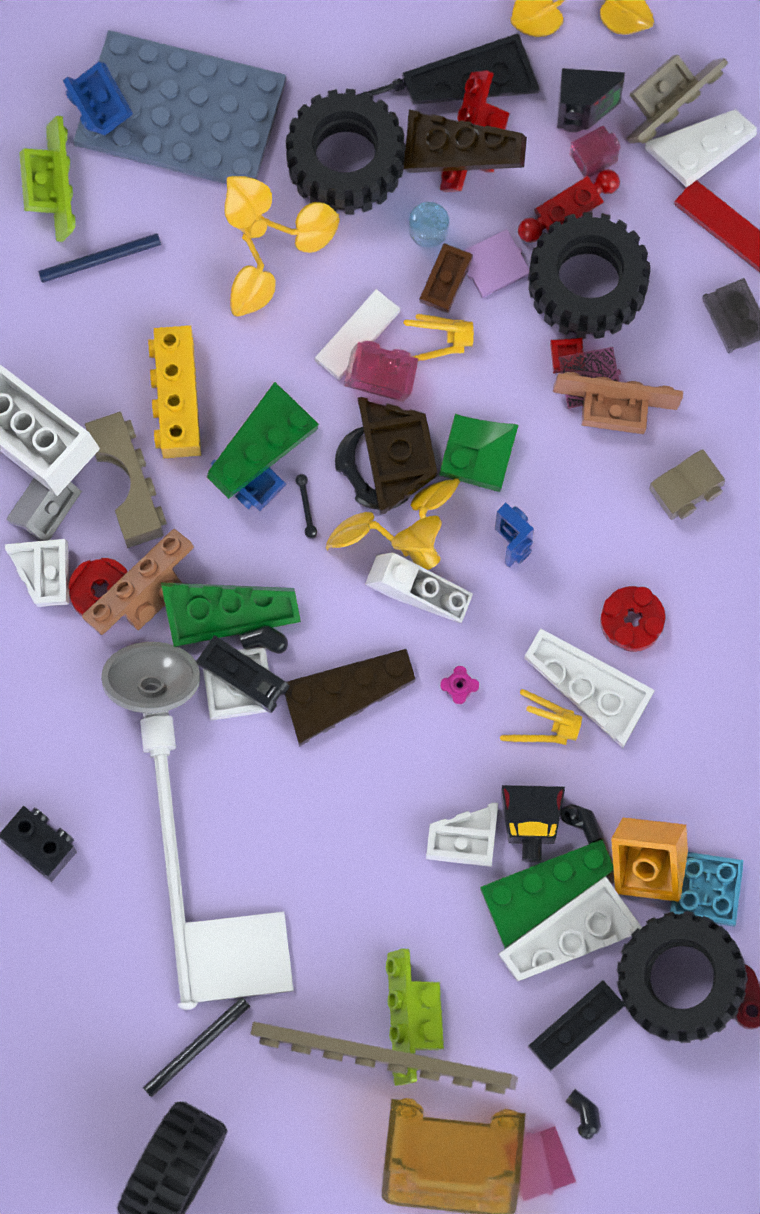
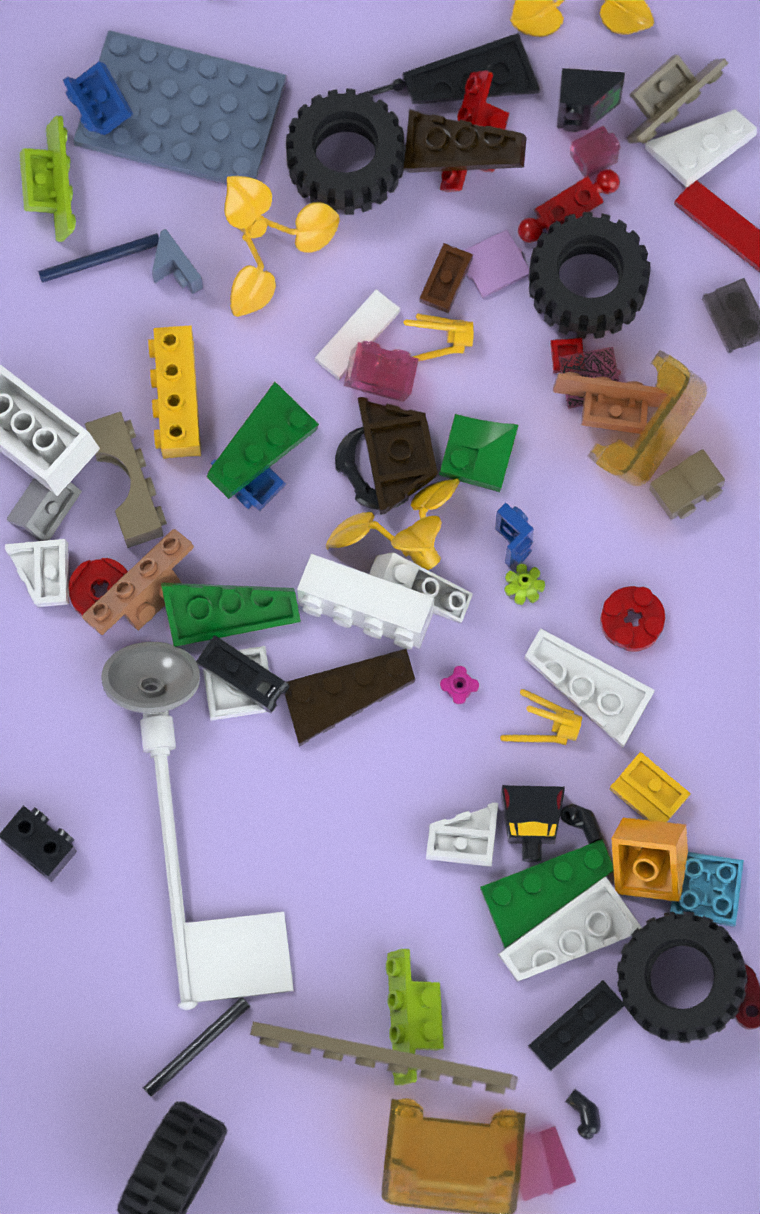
(171, 258): none -> sand blue slope
(265, 636): black arm -> none
(310, 530): black hinge -> none
(365, 602): none -> white brick
(429, 224): clear light blue head -> none
(524, 584): none -> lime plant
(649, 790): none -> yellow plate
(684, 396): none -> clear yellow windscreen

